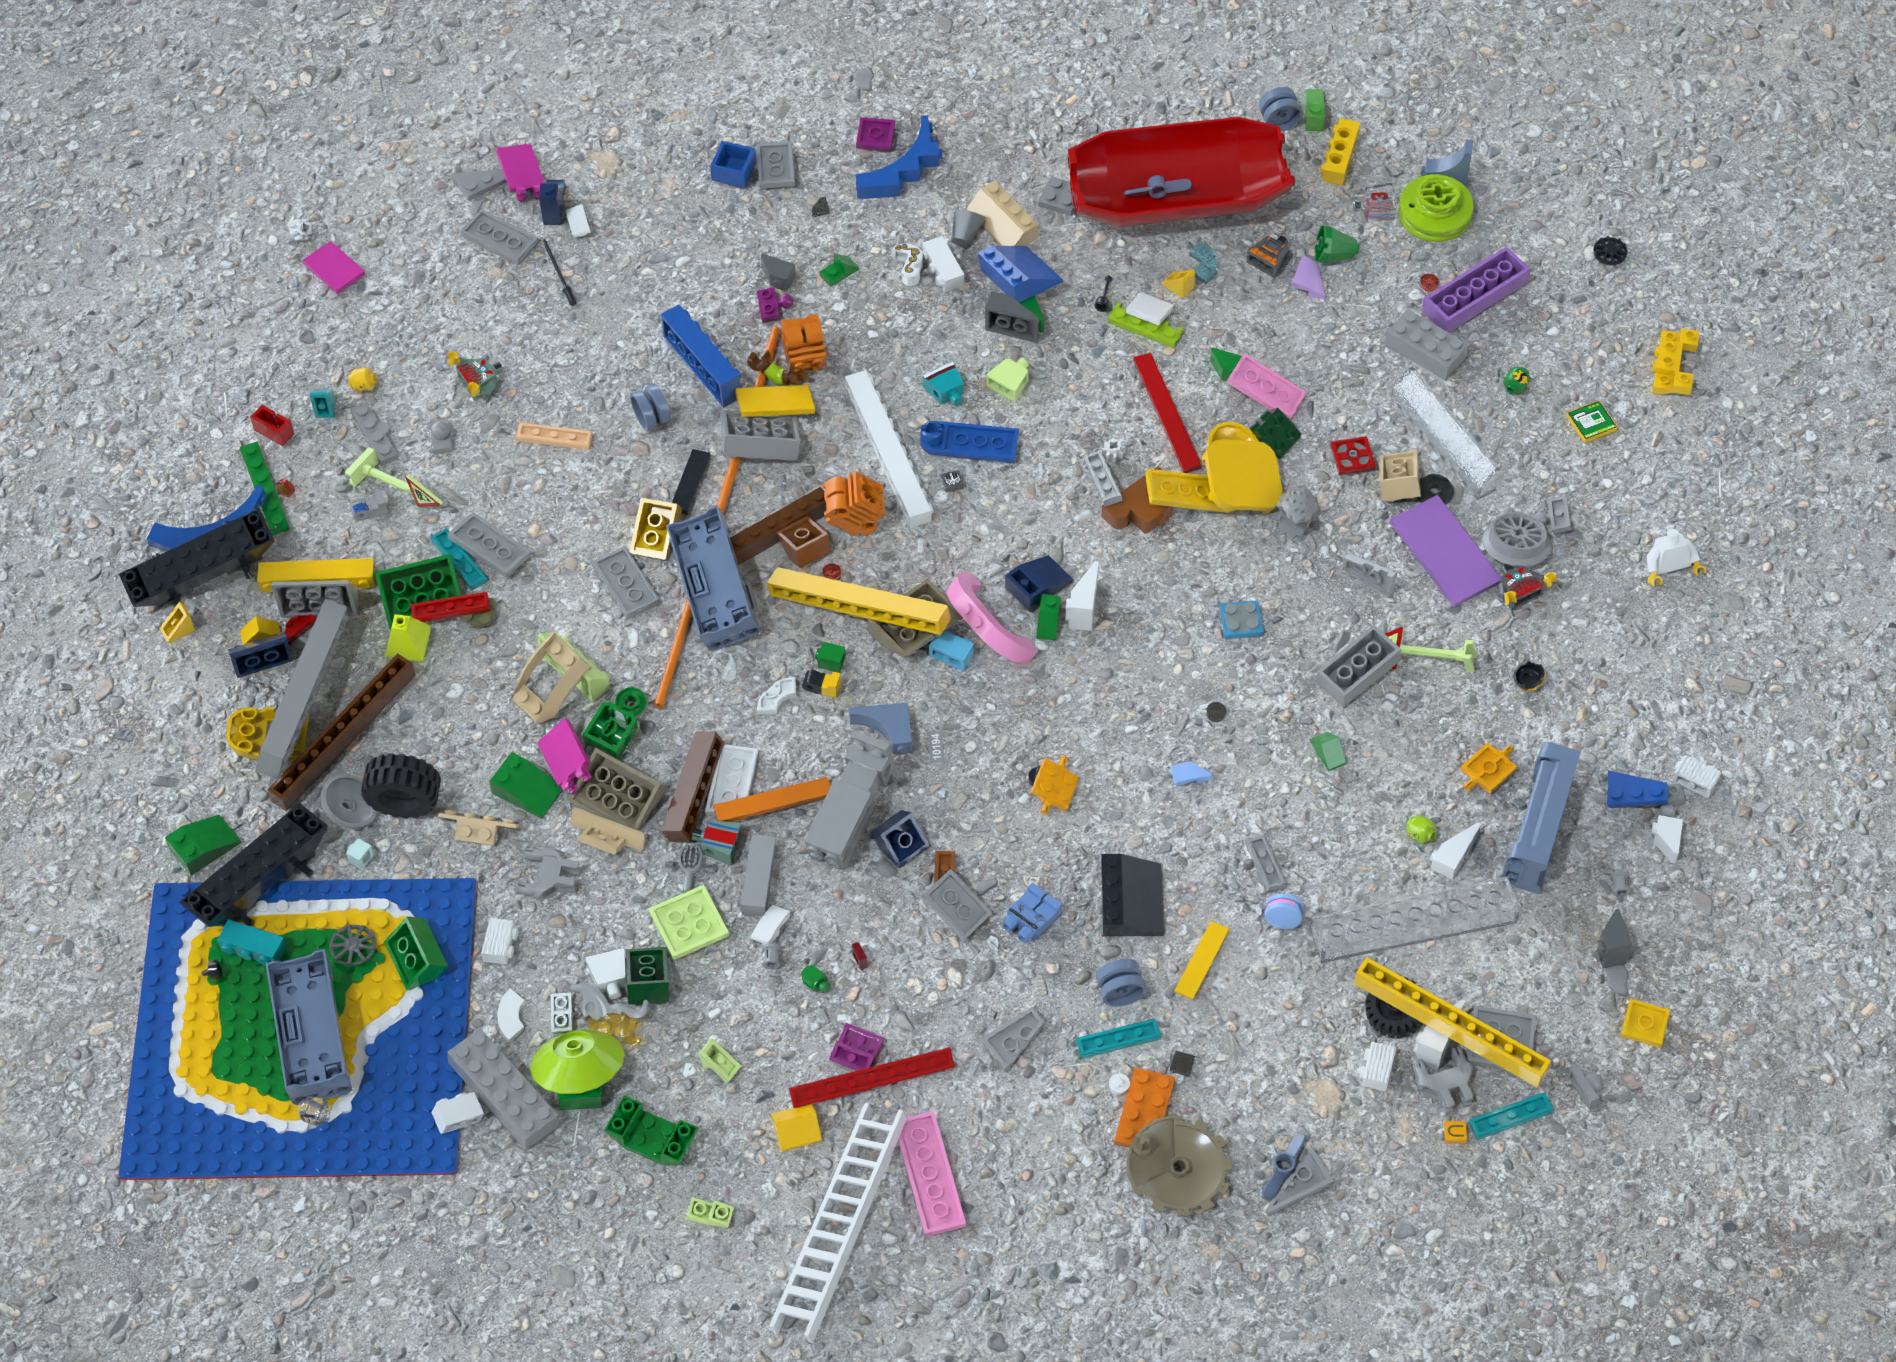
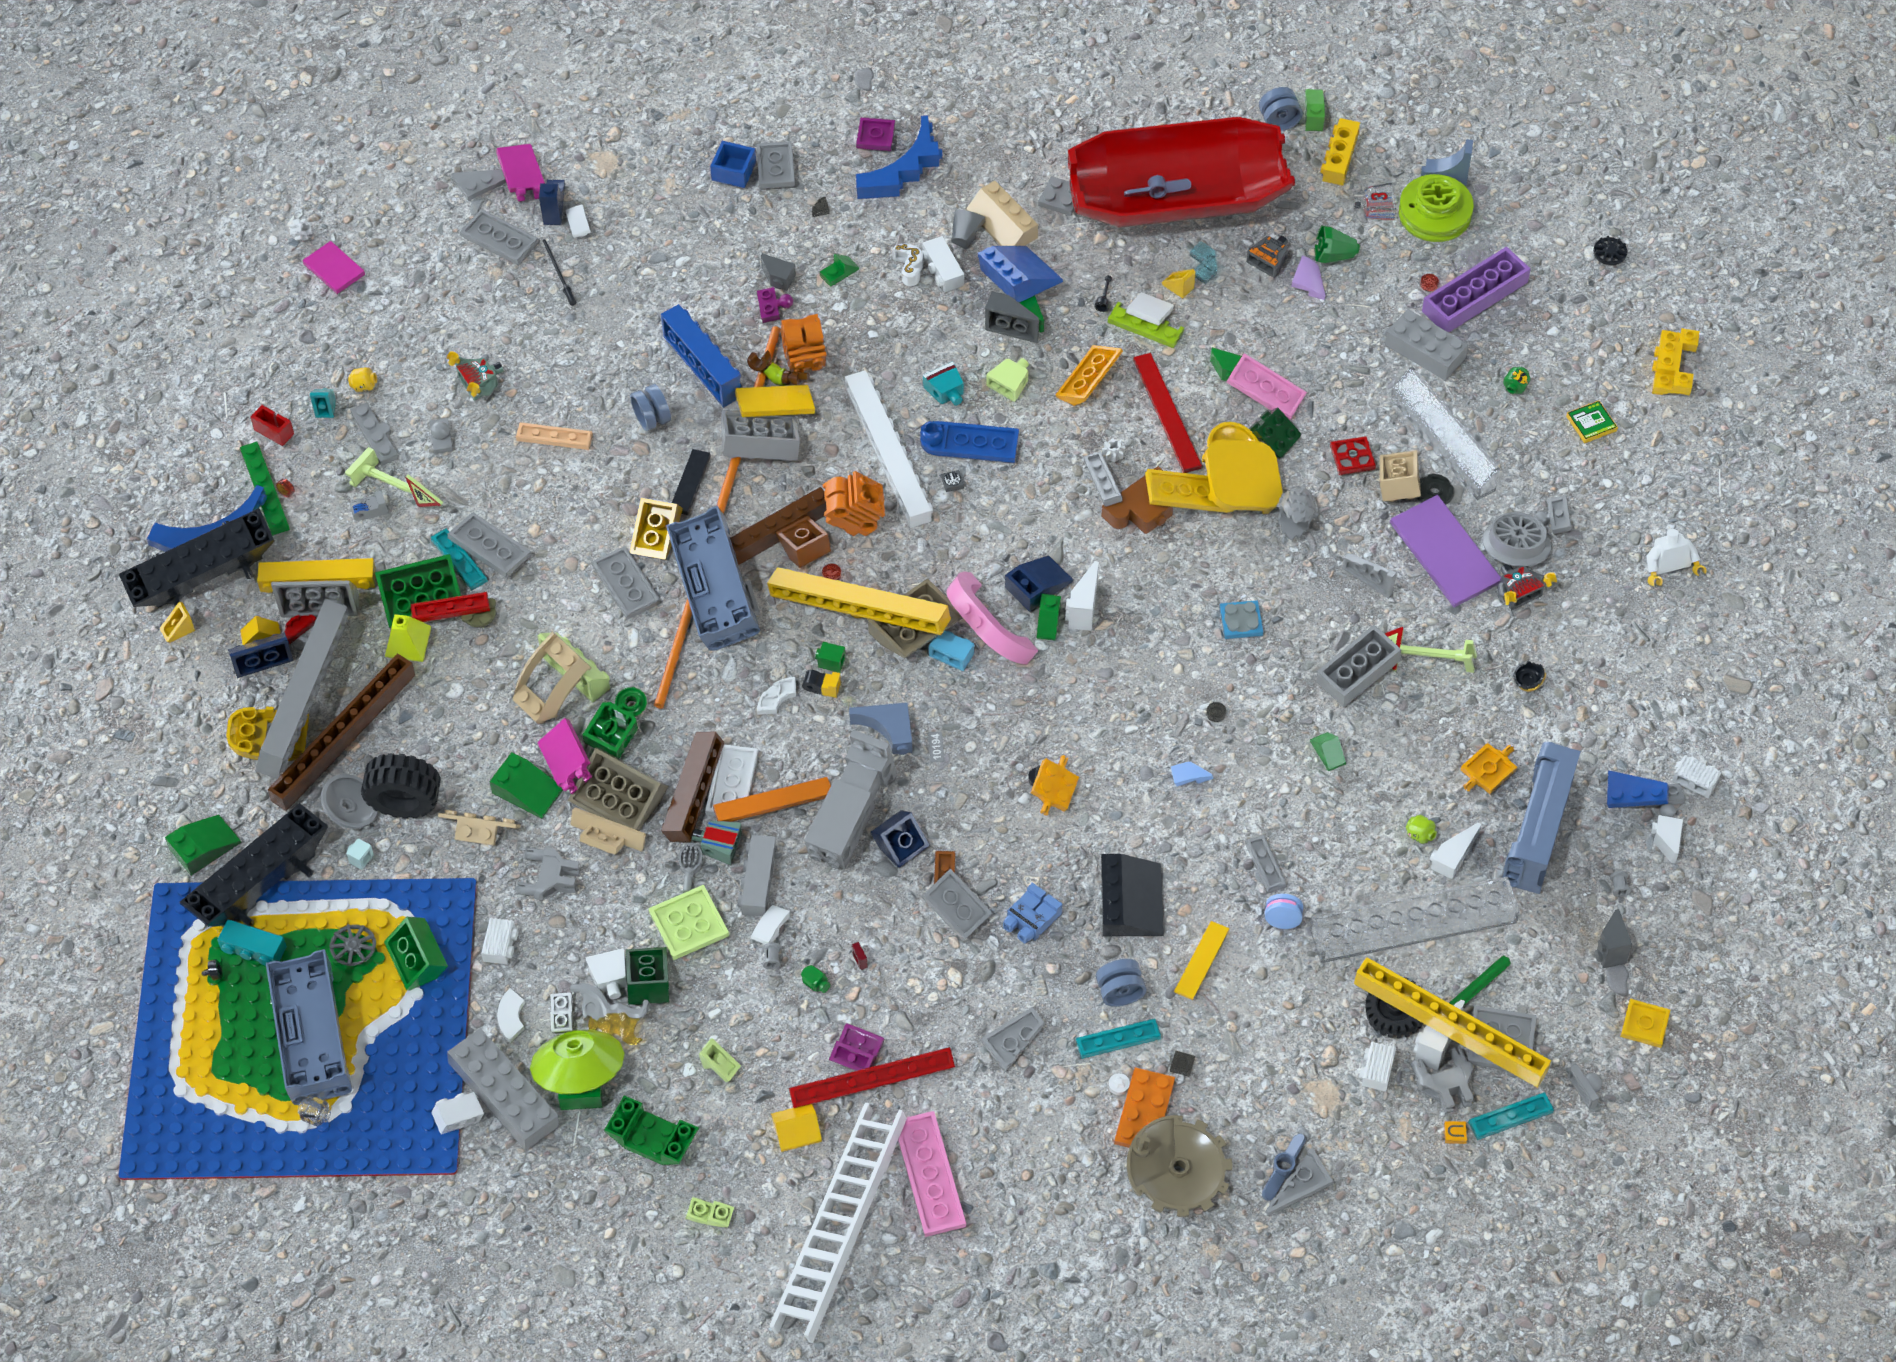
(1088, 374): none -> light orange slope
(1482, 980): none -> green axle

